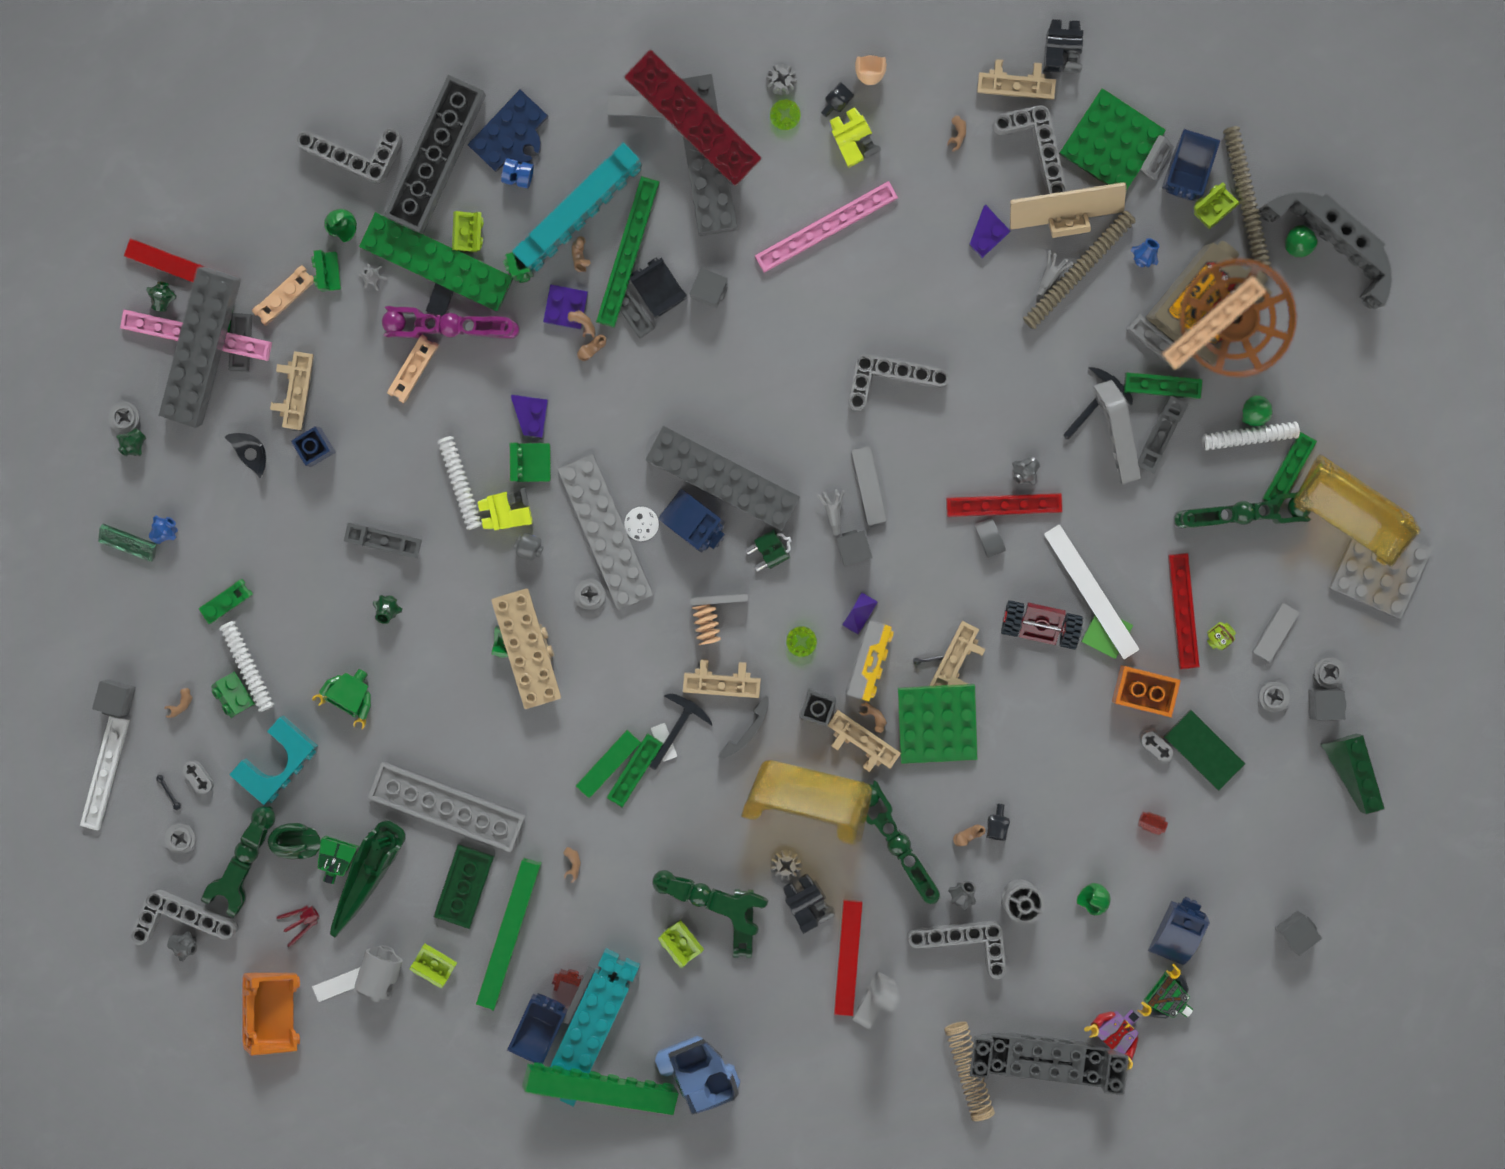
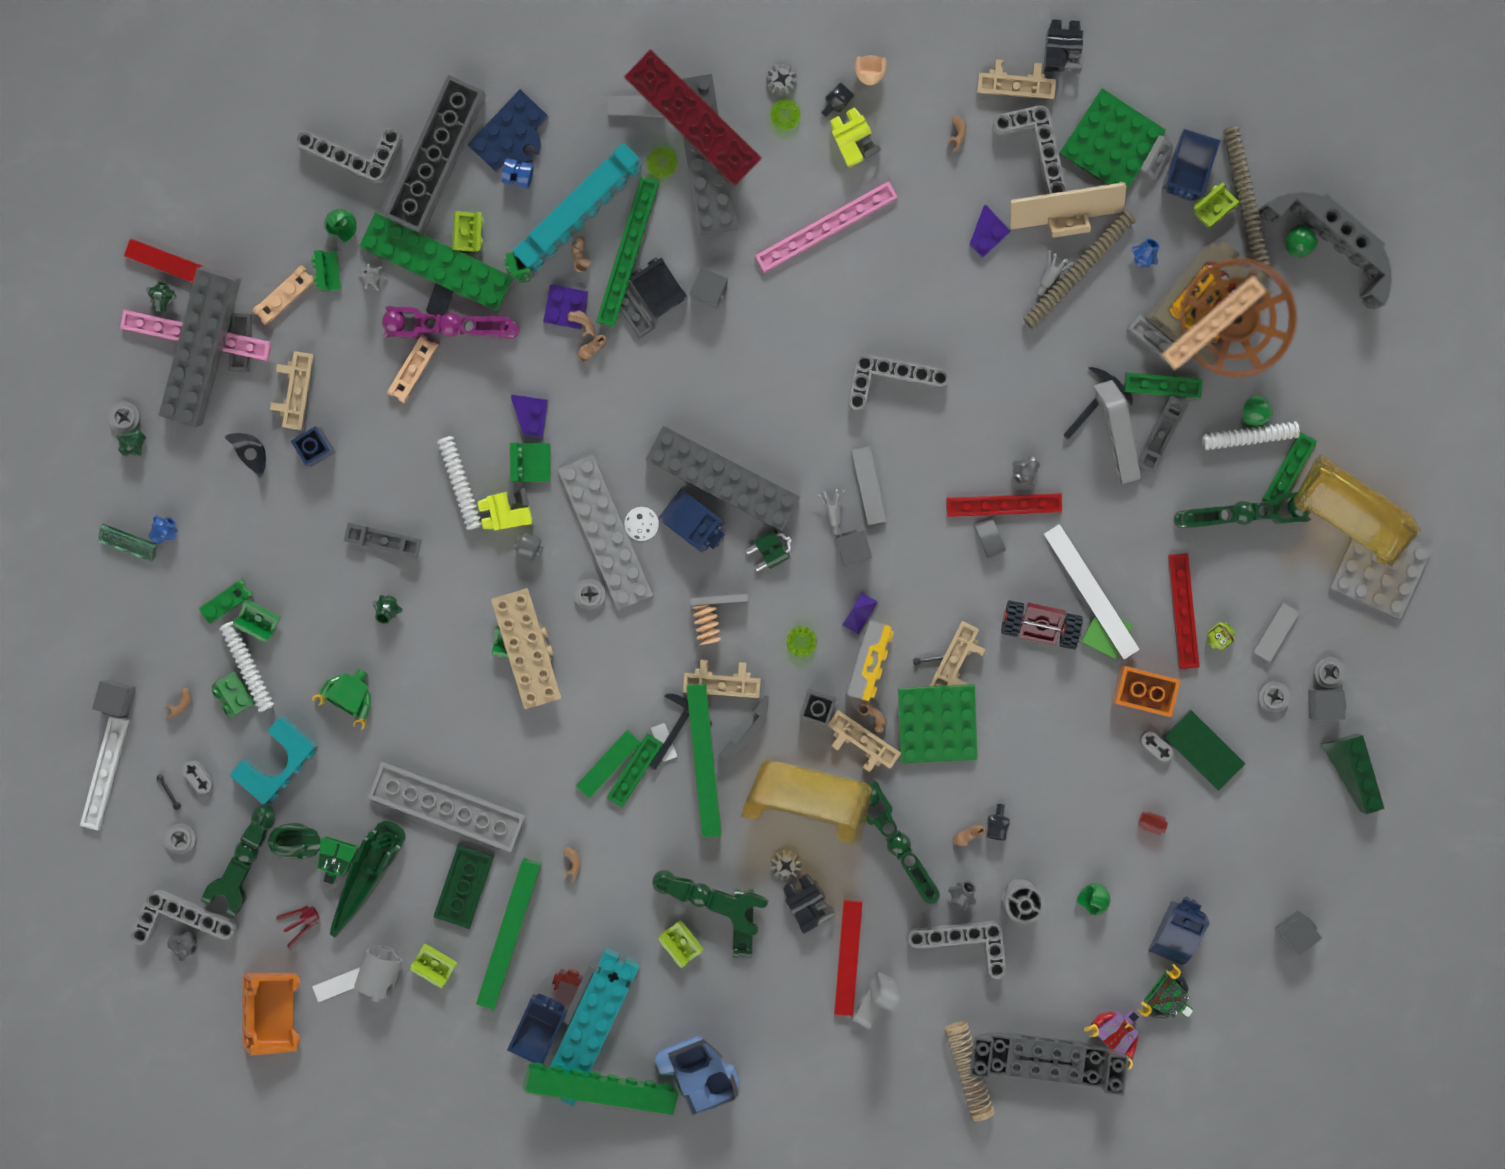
(257, 621): none -> green bracket
(671, 162): none -> clear neon green gear
(704, 760): none -> green tile

